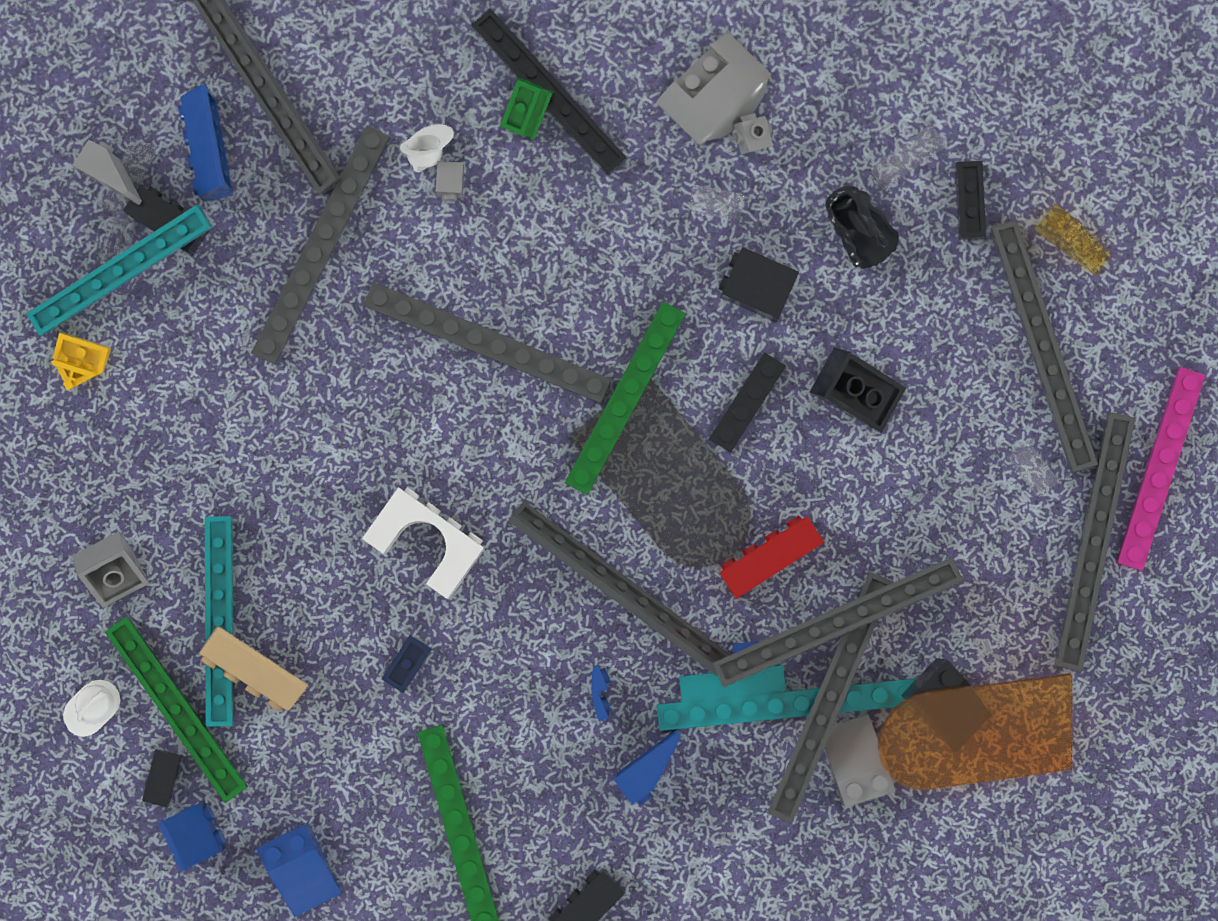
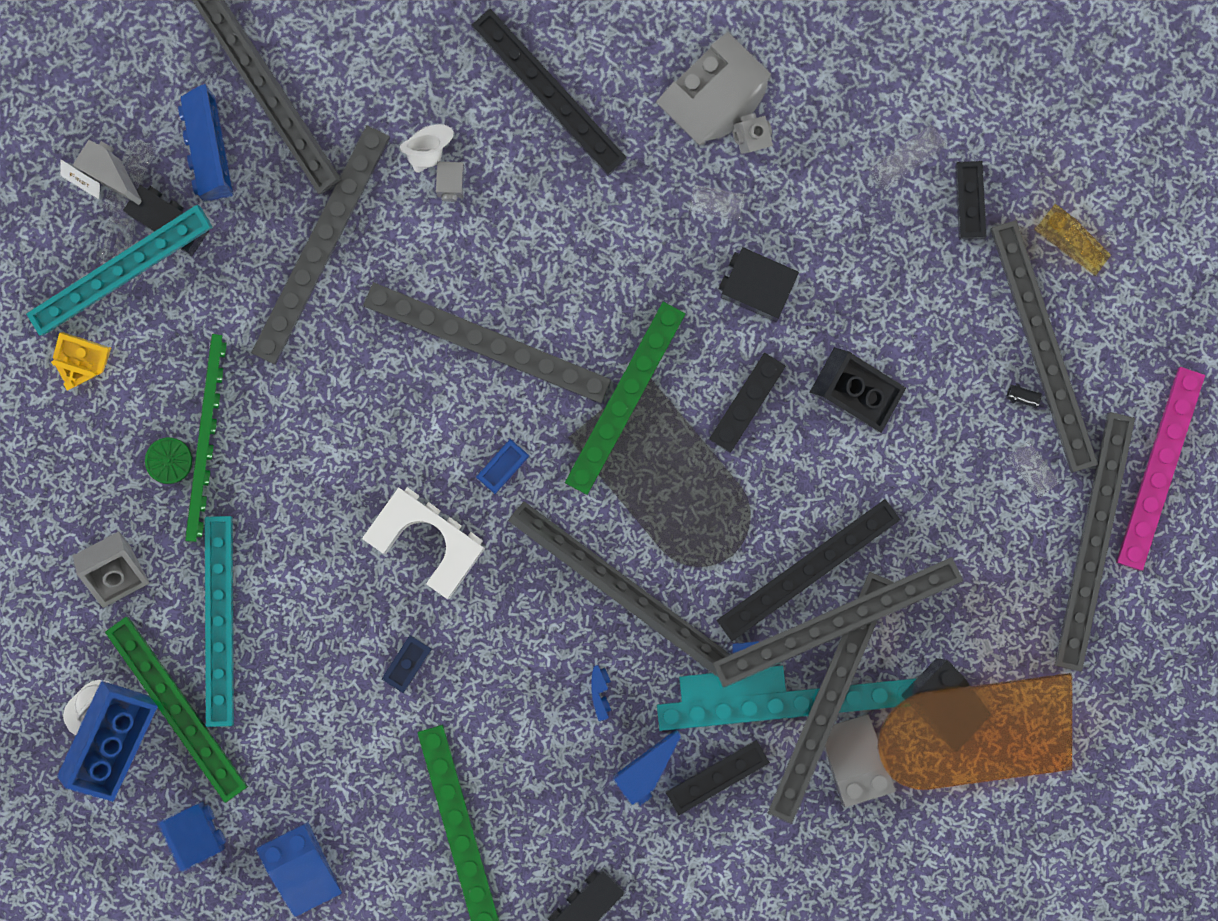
(80, 179): none -> white sticker
(107, 741): none -> blue brick
(162, 778): black tile -> none
(168, 460): none -> green wheel
(204, 449): none -> green plate
(253, 669): tan slope -> none
(502, 466): none -> blue tile
(526, 108): green plate -> none
(717, 777): none -> black plate
(770, 557): red brick -> none
(808, 570): none -> black plate
(861, 226): black hair -> none
(1023, 396): none -> black pin

